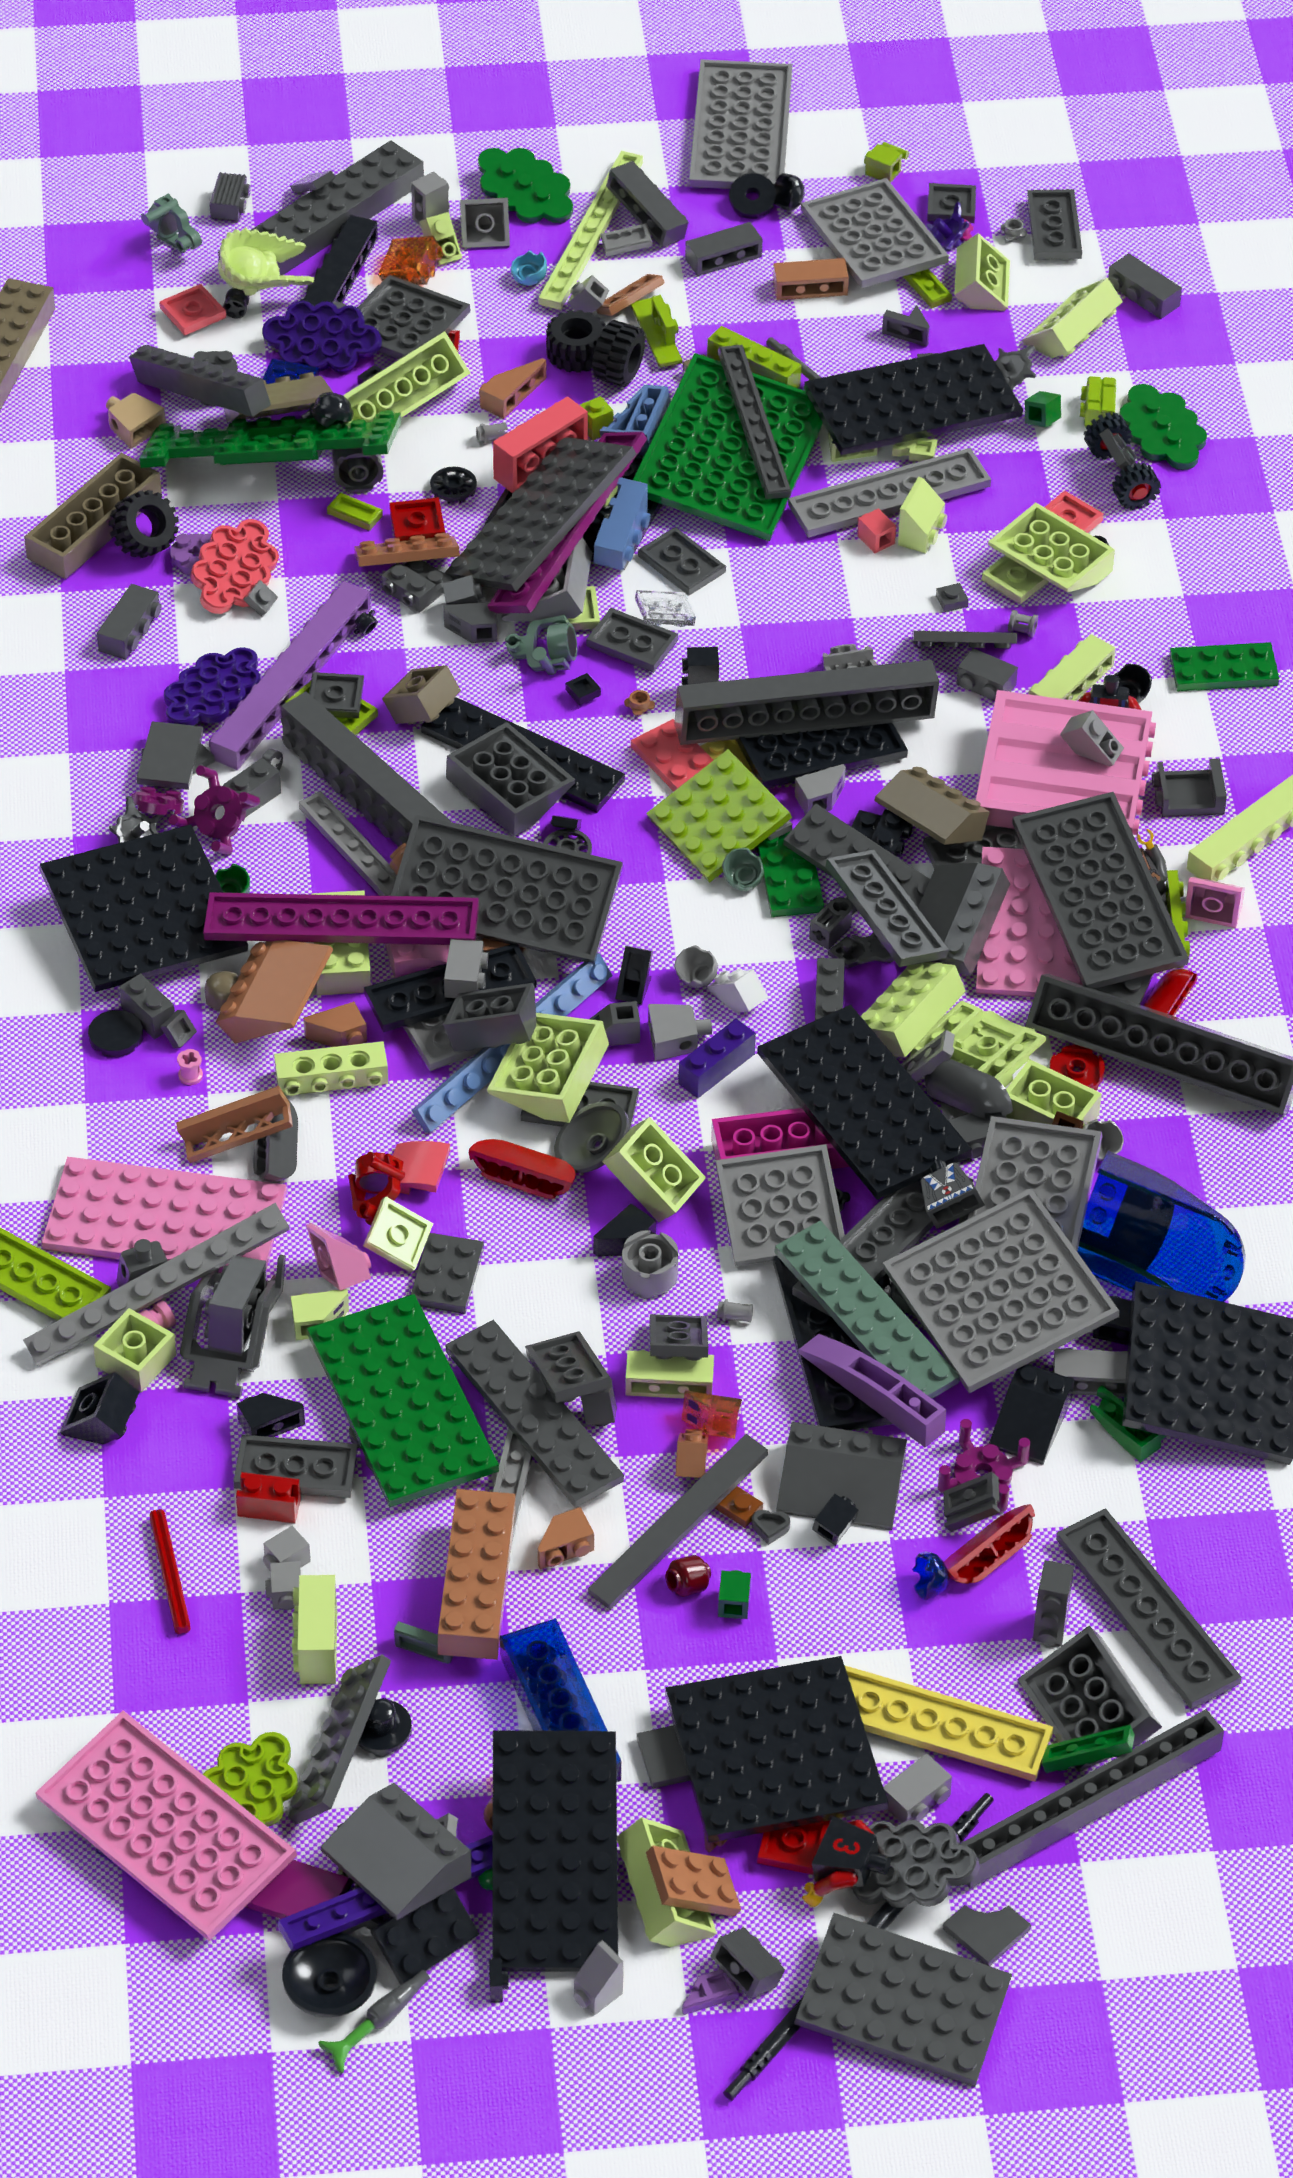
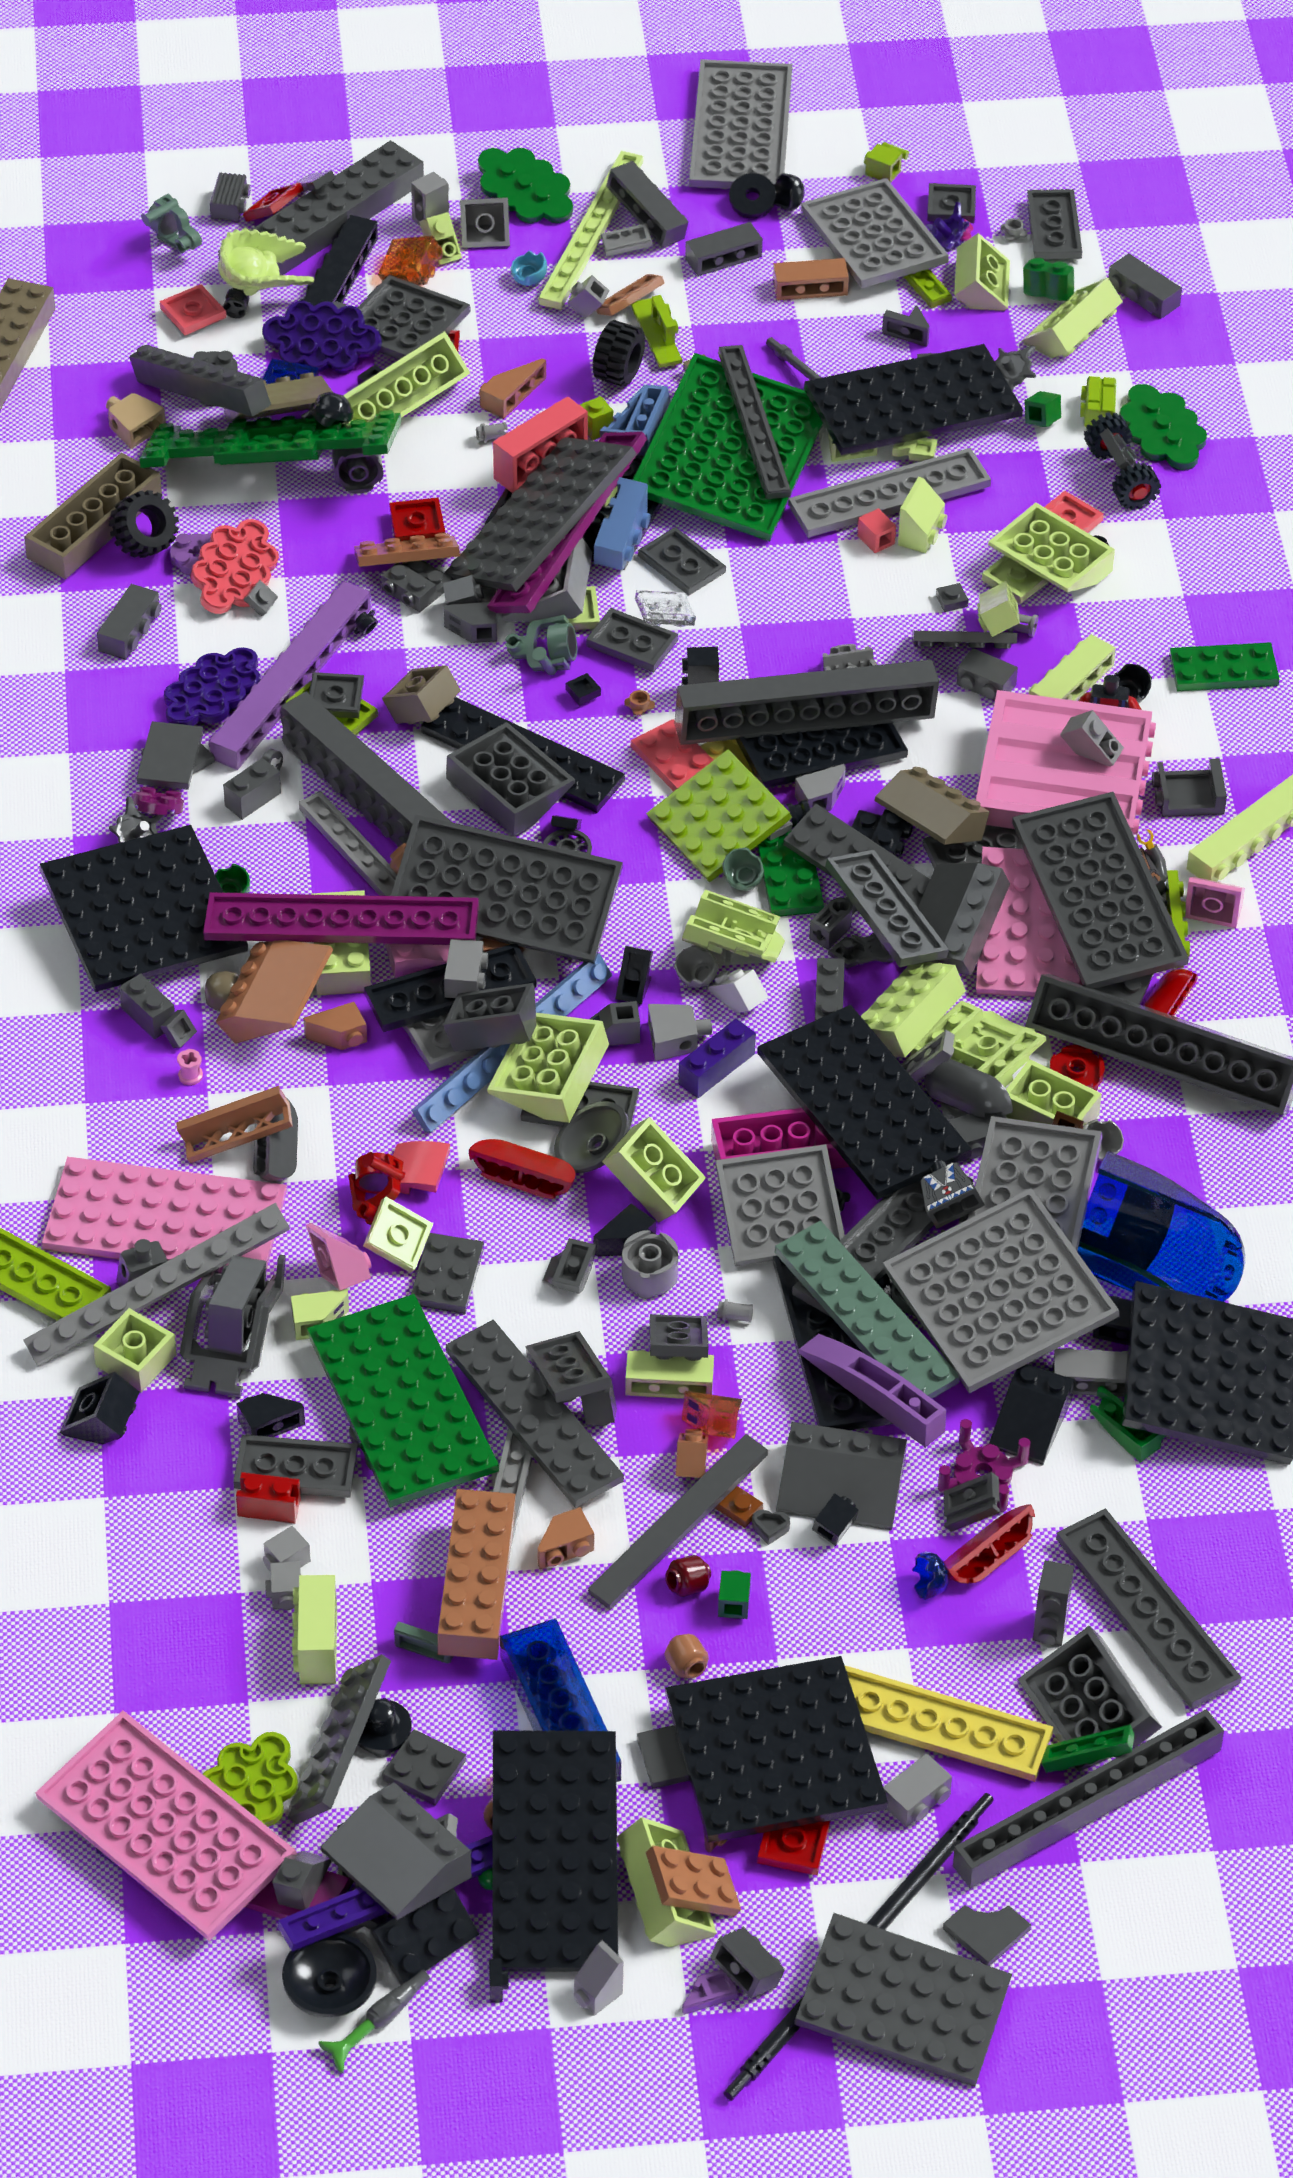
(115, 1033): black tile -> none
(161, 1315): bright pink wheel -> none
(169, 1571): red axle -> none
(206, 806): magenta plate -> none
(272, 201): none -> red tile
(300, 1879): none -> dark grey slope
(331, 1068): yellowish green brick -> none
(354, 511): lime tile -> none
(424, 1767): none -> dark grey plate
(453, 484): black wheel -> none
(572, 1266): none -> dark grey slope
(573, 339): black tyre -> none
(686, 1656): none -> nougat head
(735, 927): none -> yellowish green slope
(760, 358): lime brick -> none
(797, 811): none -> black wheel
(844, 1859): black torso -> none
(921, 1866): dark grey plate -> none
(998, 609): none -> yellowish green brick
(1048, 279): none -> green brick

